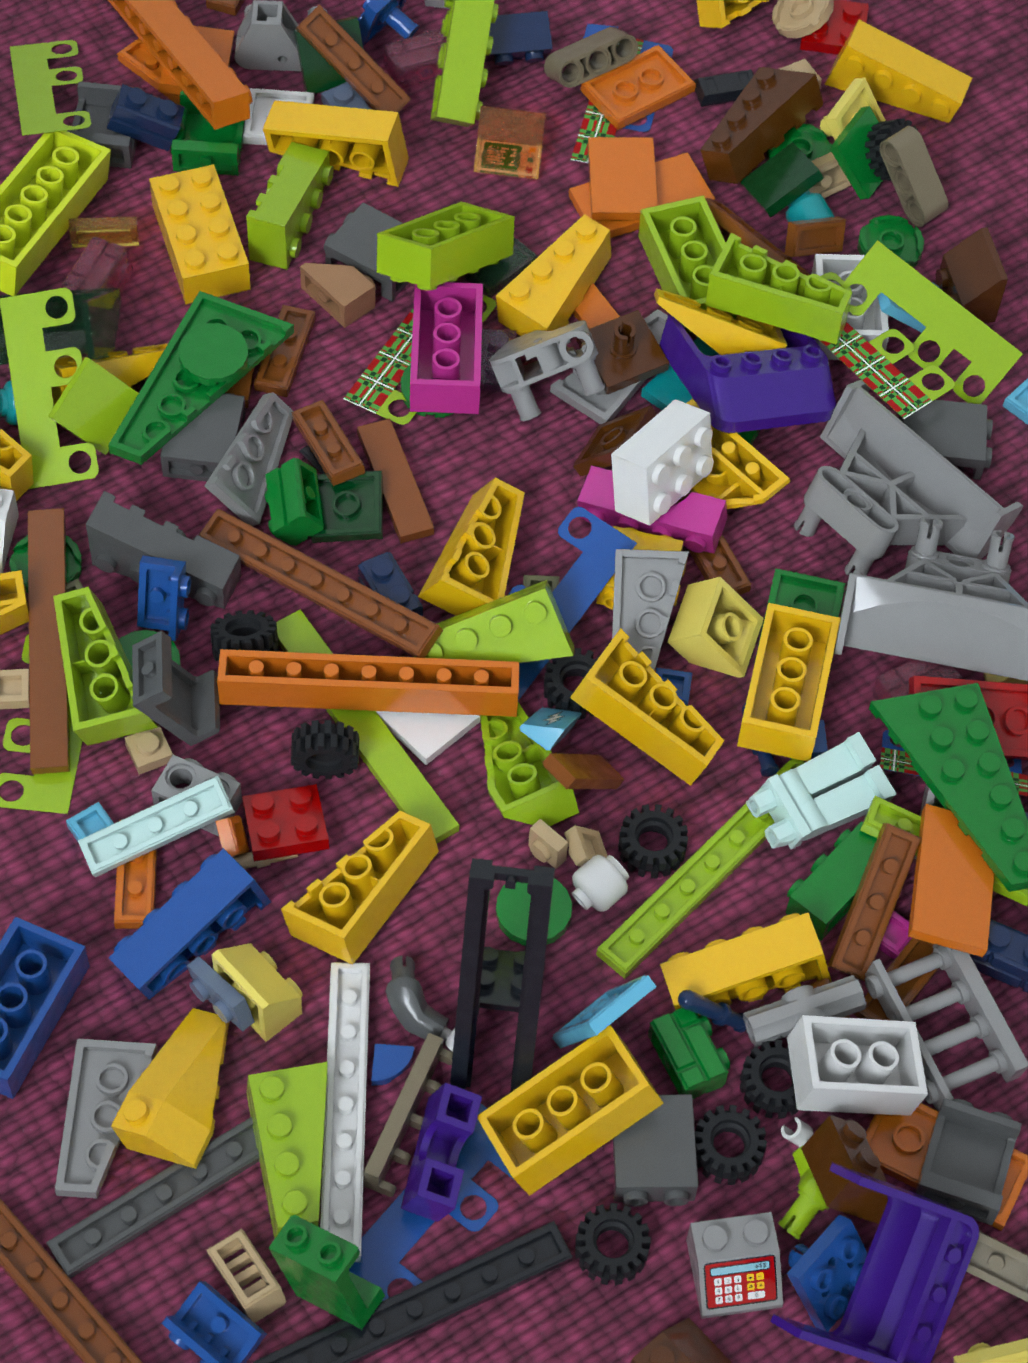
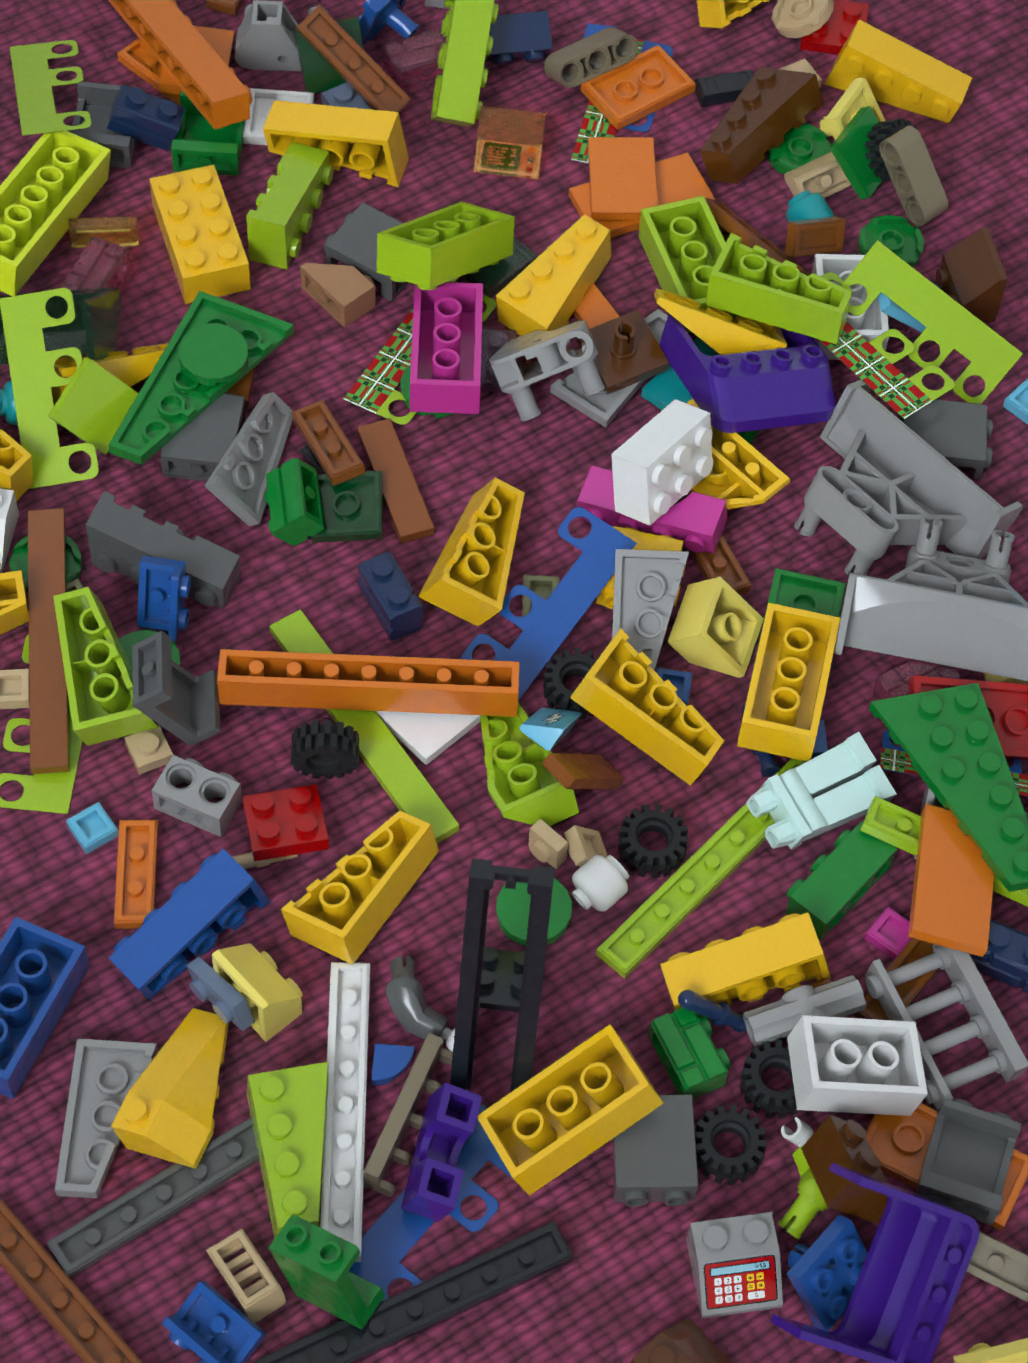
(156, 826): light aqua tile -> none
(232, 835): orange tile -> none
(244, 633): black tyre -> none
(280, 366): dark orange tile -> none
(323, 585): dark orange tile -> none
(512, 628): lime wedge -> none
(603, 1011): medium azure tile -> none
(604, 1266): black tyre -> none
(610, 437): reddish brown tile -> none
(781, 179): dark green tile -> none
(874, 901): dark orange tile -> none

